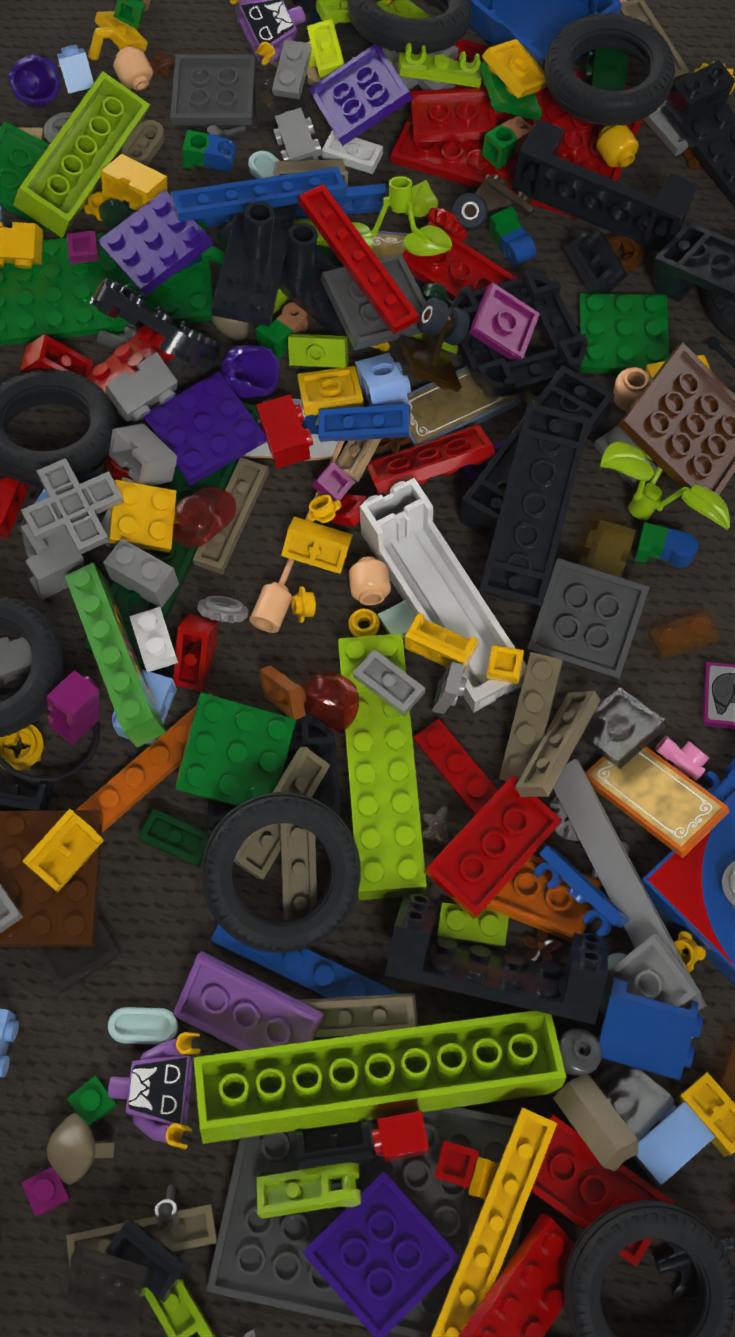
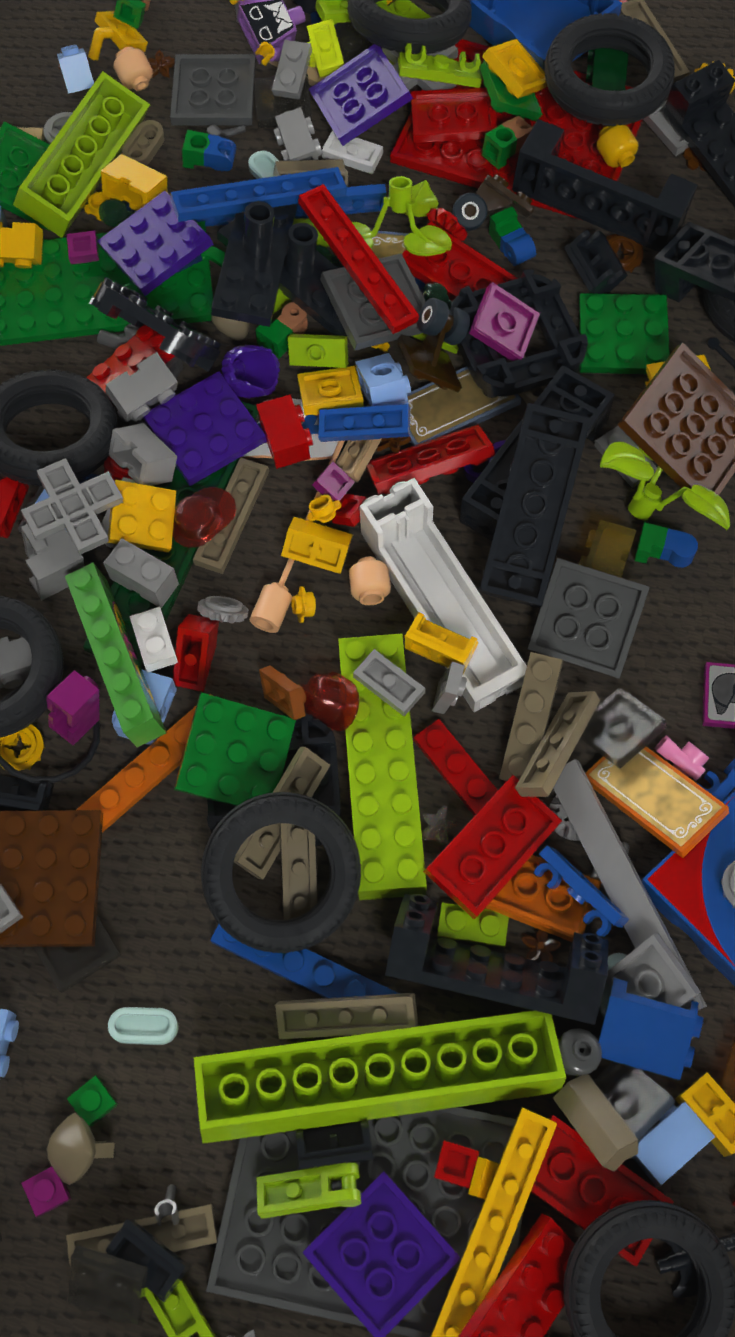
(34, 80): dark purple hair -> none
(50, 354): red slope -> none
(63, 850): yellow hinge -> none
(159, 1089): torso -> none
(174, 837): dark green plate -> none
(243, 1008): medium lavender tile -> none
(364, 615): yellow plate -> none
(397, 618): light aqua tile -> none
(401, 1136): red brick -> none
(505, 664): yellow tile -> none
(629, 386): light nougat head -> none
(684, 635): clear orange plate -> none
(694, 951): yellow plate -> none

